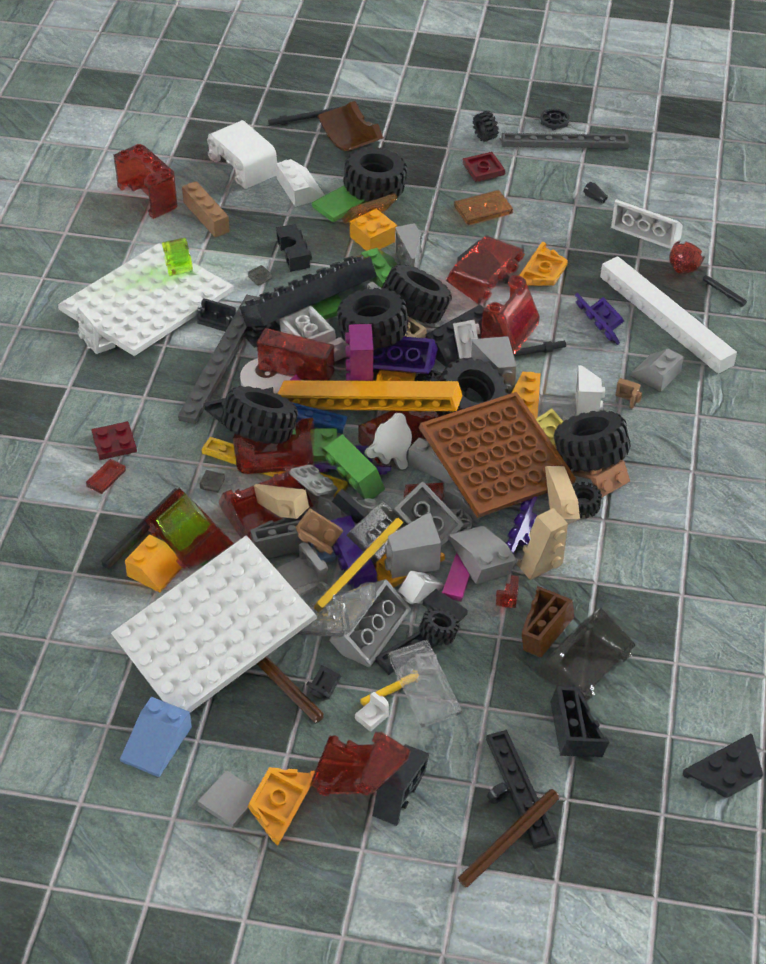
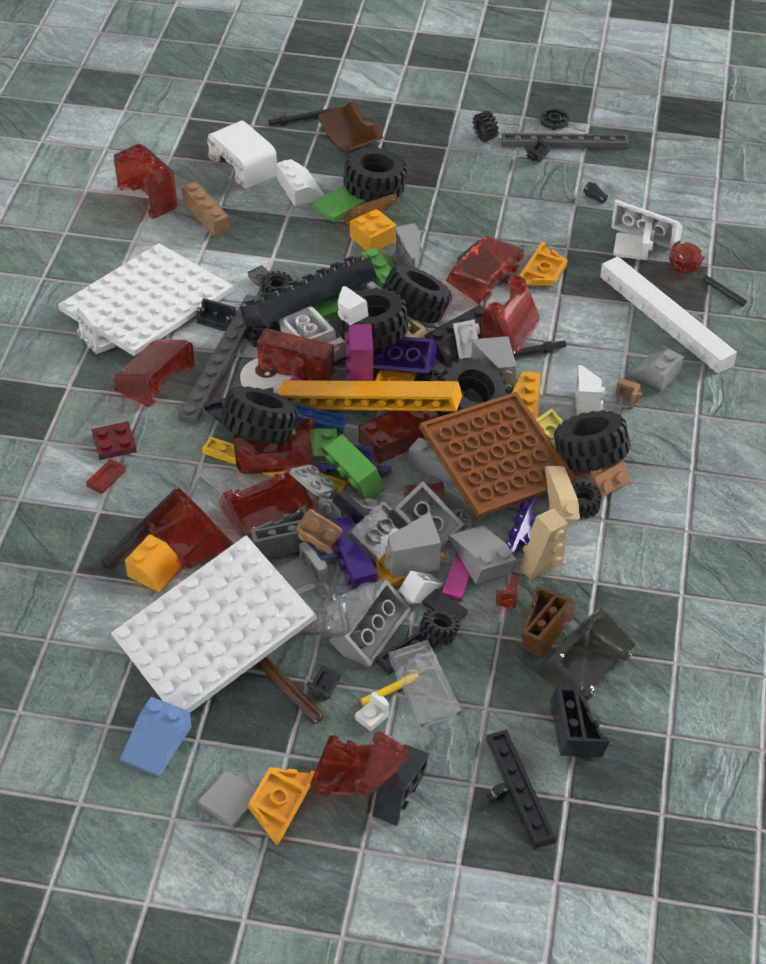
(150, 367): none -> clear red windscreen
(177, 256): clear neon green brick -> none
(182, 522): clear neon green slope -> none
(212, 481): clear smoke plate -> none
(274, 279): none -> black tyre
(282, 500): tan slope -> none
(295, 248): black arch -> none
(351, 306): none -> white slope
(357, 565): yellow tile -> none
(391, 441): white tile -> none
(483, 166): dark red plate -> none
(483, 207): clear orange tile -> none
(508, 838): reddish brown axle -> none
(538, 150): none -> black bracket
(604, 315): dark purple bracket -> none
(634, 245): none -> white bracket
(728, 768): black wing -> none

